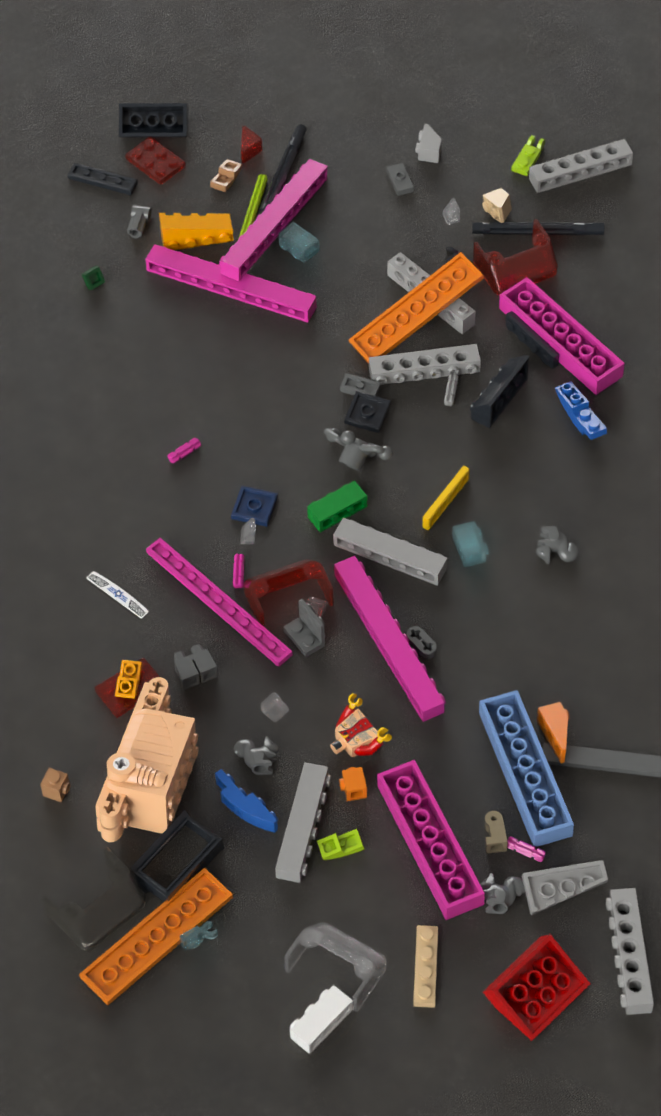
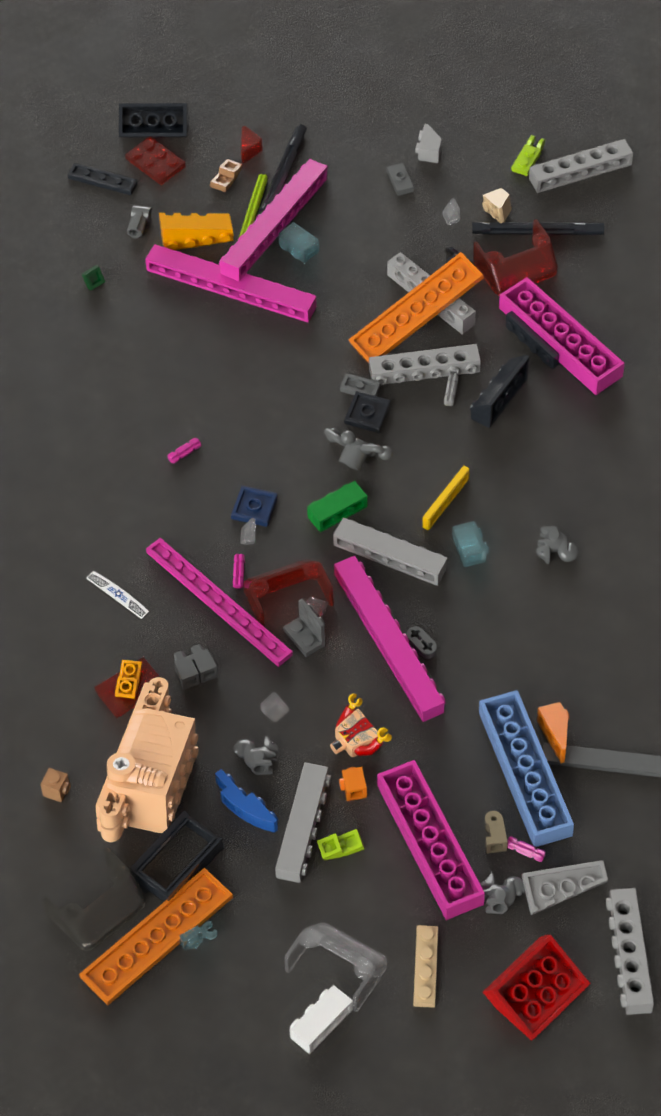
(579, 412): blue slope -> none

